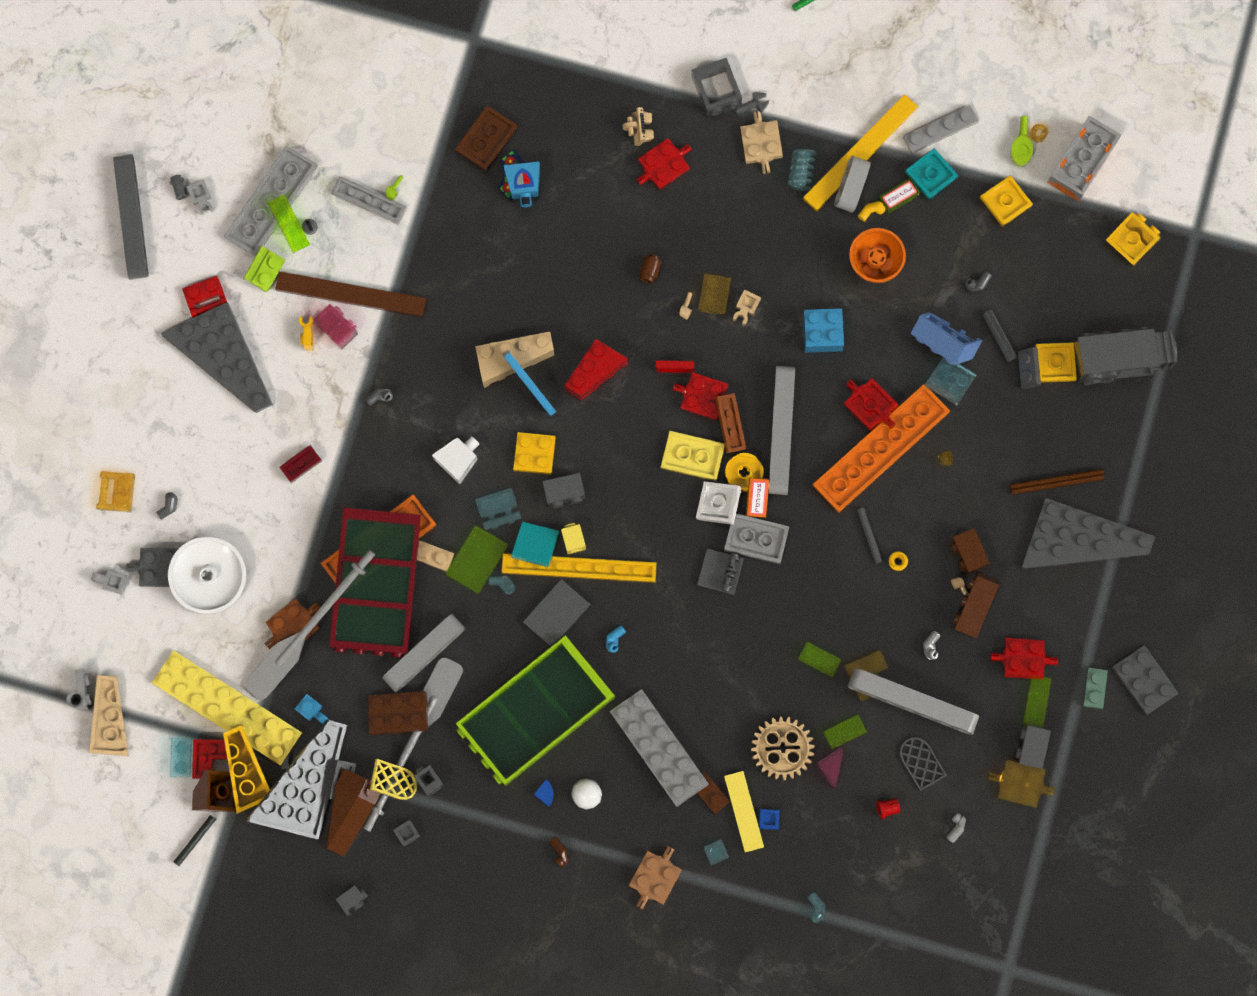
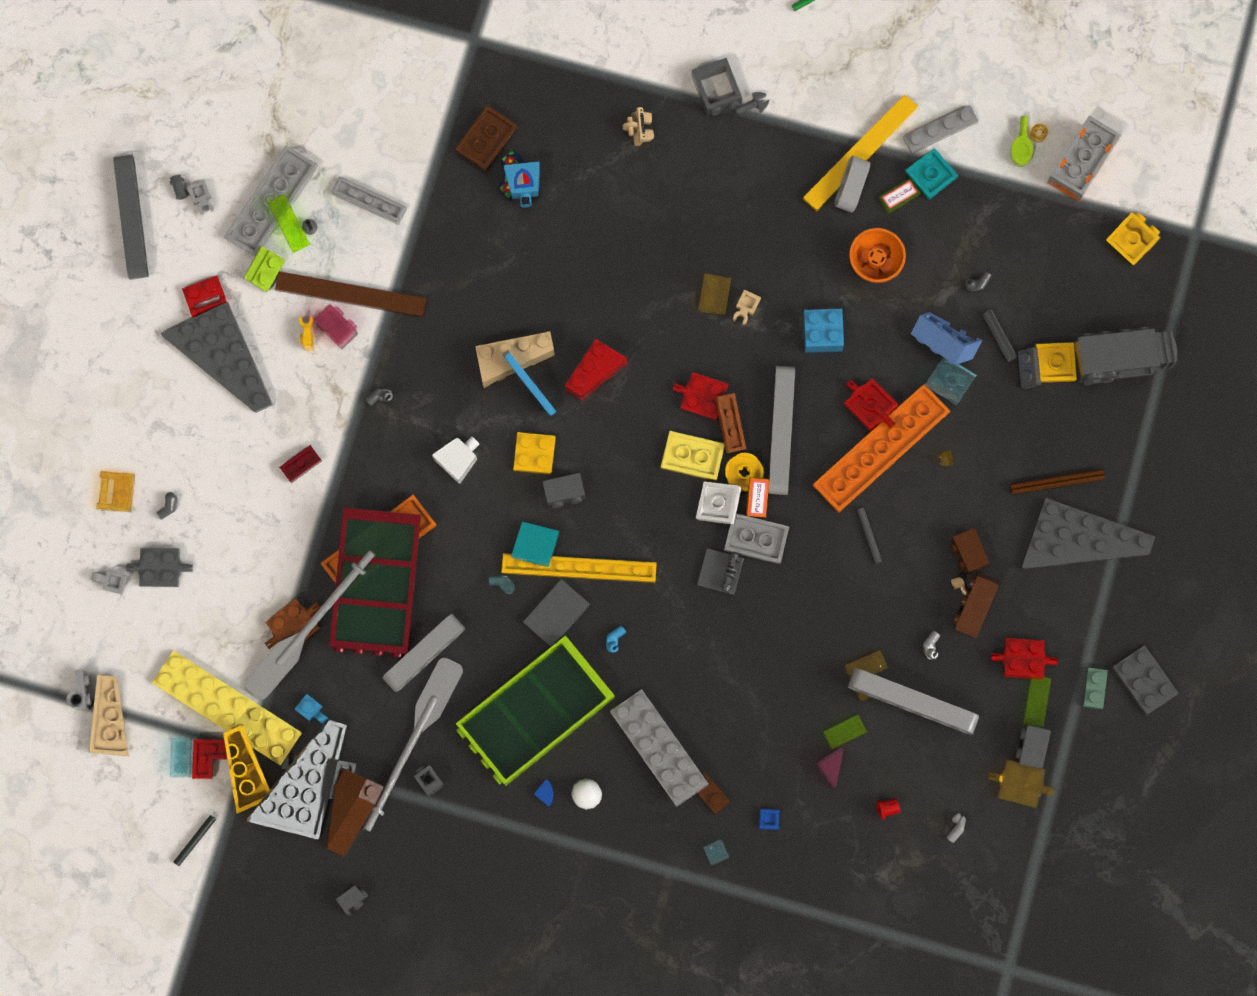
(207, 575): white dish -> none
(214, 793): reddish brown slope -> none
(391, 193): lime hand -> none
(398, 713): reddish brown plate -> none
(400, 769): light yellow window -> none
(406, 833): dark grey plate -> none
(434, 556): tan plate -> none
(477, 559): clear neon green tile -> none
(497, 503): clear light blue plate -> none
(561, 850): reddish brown arm -> none
(573, 538): light yellow brick -> none
(650, 269): reddish brown brick -> none
(655, 877): medium nougat plate -> none
(663, 164): red plate -> none
(675, 366): red tile -> none
(685, 311): tan hand -> none
(744, 811): light yellow tile -> none
(761, 142): tan plate -> none
(783, 766): tan gear -> none
(800, 168): clear light blue piece -> none
(819, 659): clear neon green plate -> none
(819, 908): clear light blue arm -> none
(870, 208): yellow arm -> none
(902, 557): yellow plate -> none
(919, 758): dark grey window -> none
(1006, 200): yellow plate -> none

